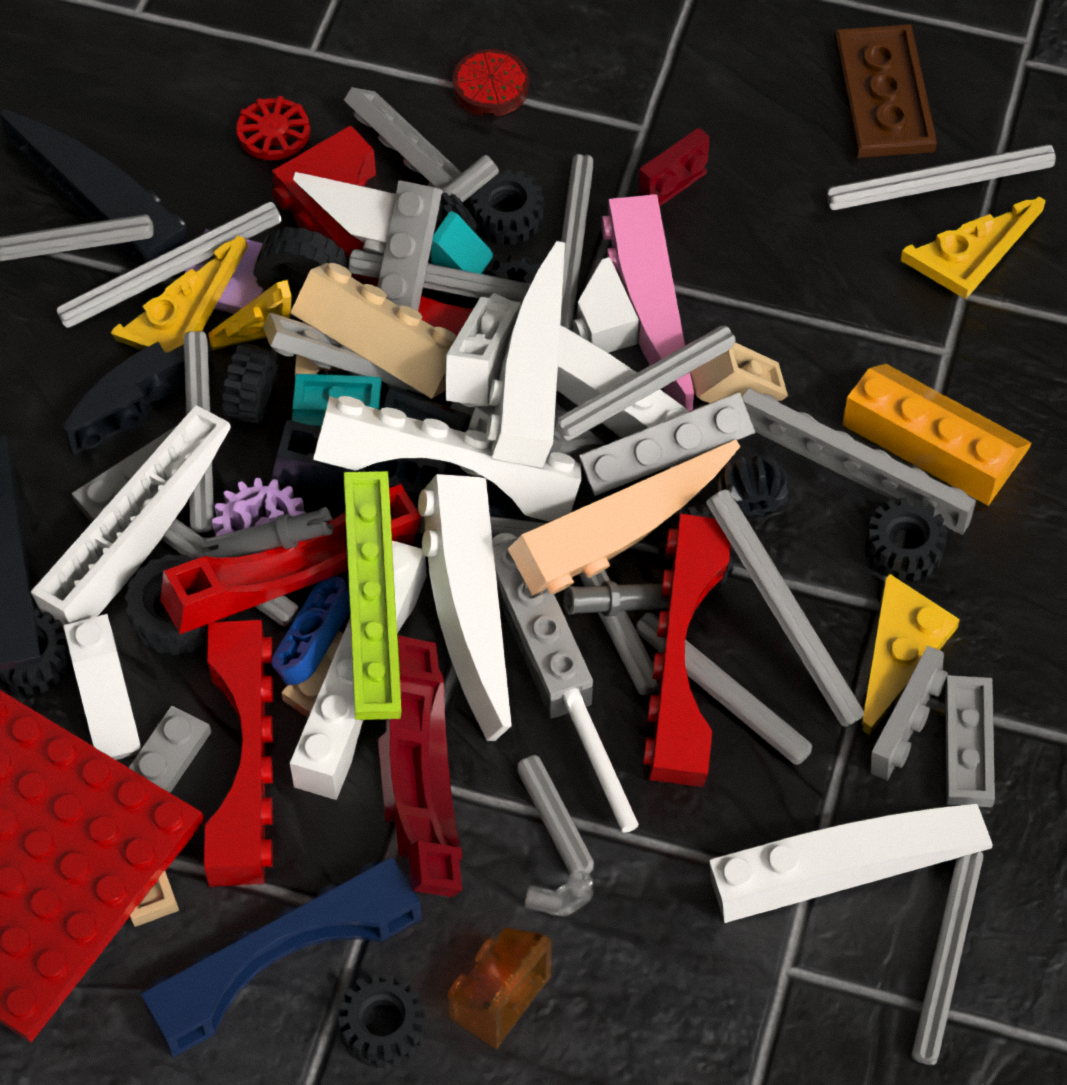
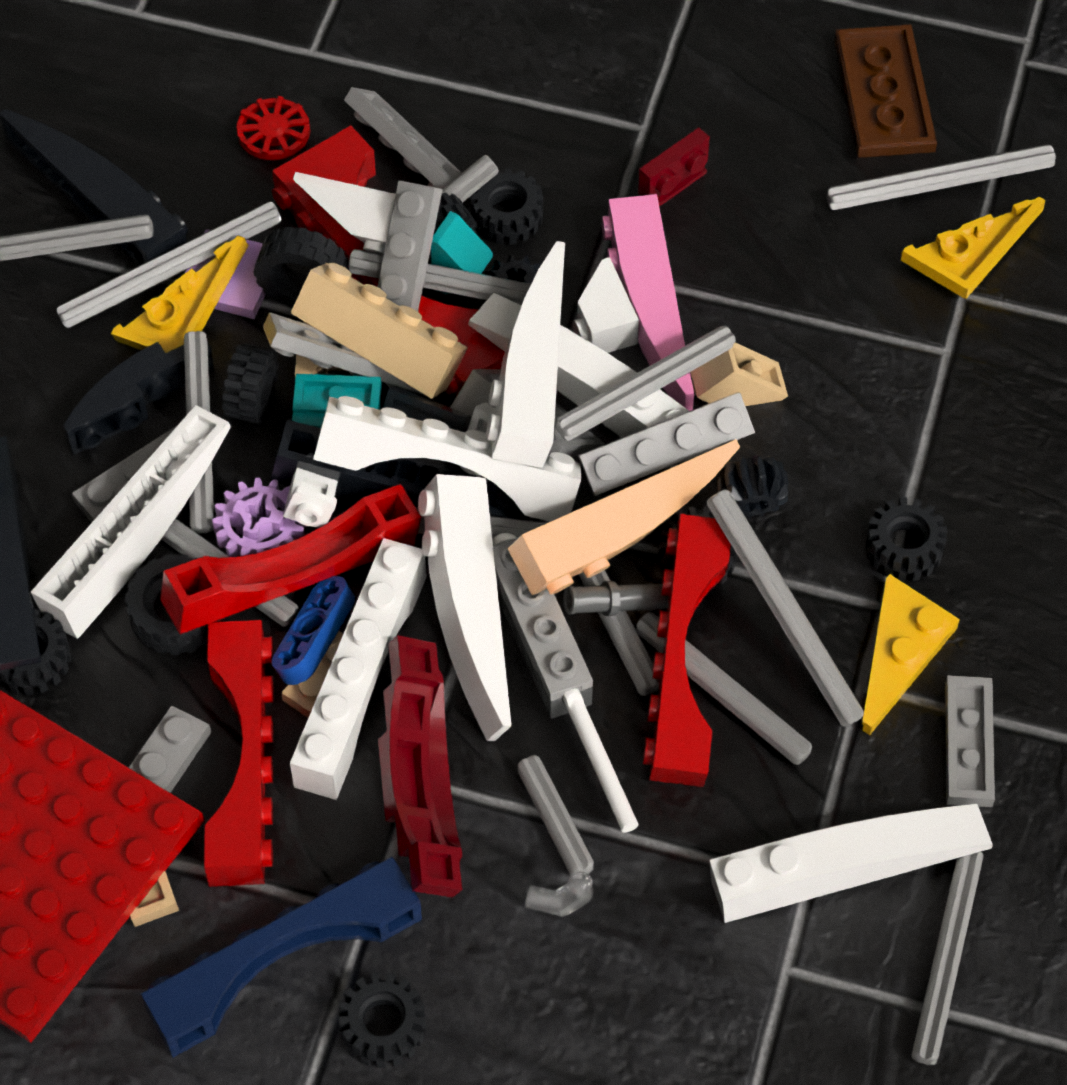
(102, 687): white slope -> none
(248, 322): yellow wing -> none
(284, 532): dark grey pin -> none
(310, 498): none -> white bracket
(371, 596): lime plate -> none
(479, 351): white slope -> none
(490, 82): tile -> none
(501, 984): clear orange slope -> none
(574, 232): light grey axle -> none
(855, 460): light grey plate -> none
(909, 714): light grey plate -> none
(933, 432): light orange slope -> none

